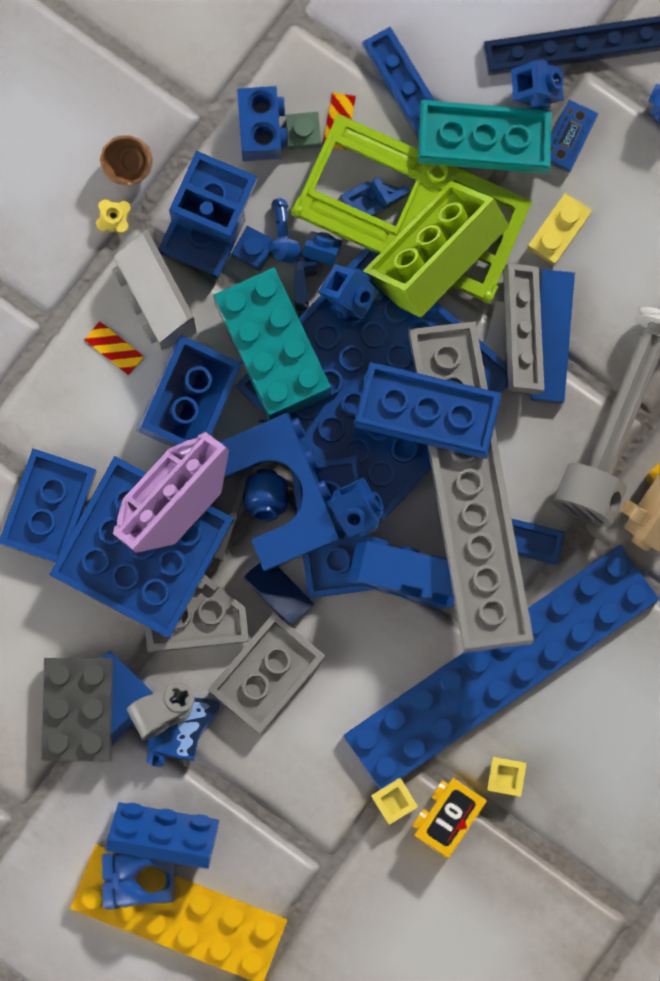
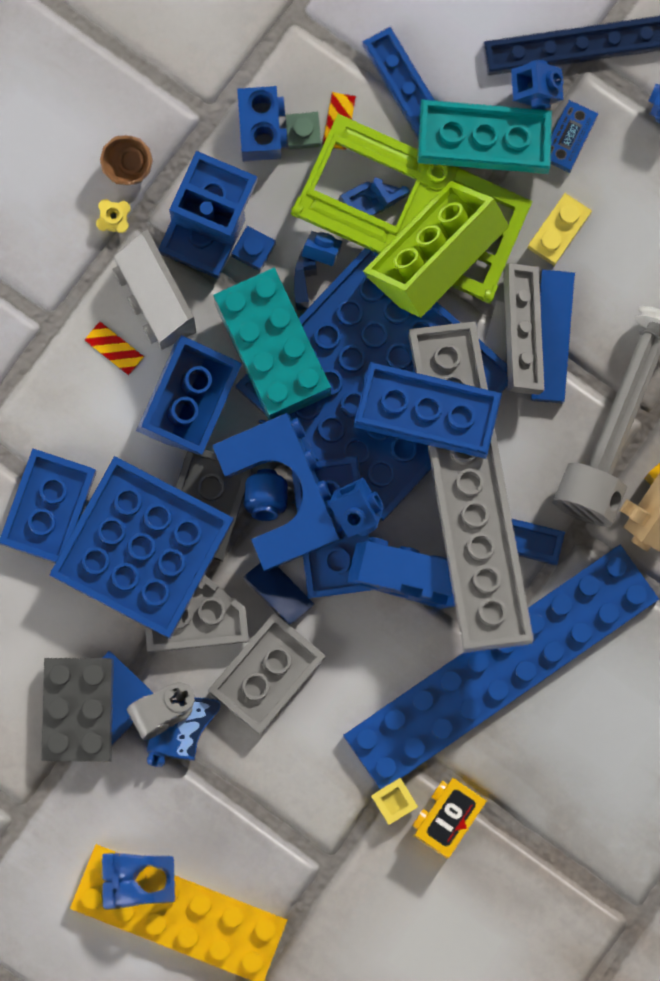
(162, 835): blue plate -> none
(172, 494): lavender wedge -> none
(284, 248): blue piece -> none
(348, 291): blue brick -> none
(506, 777): light yellow plate -> none

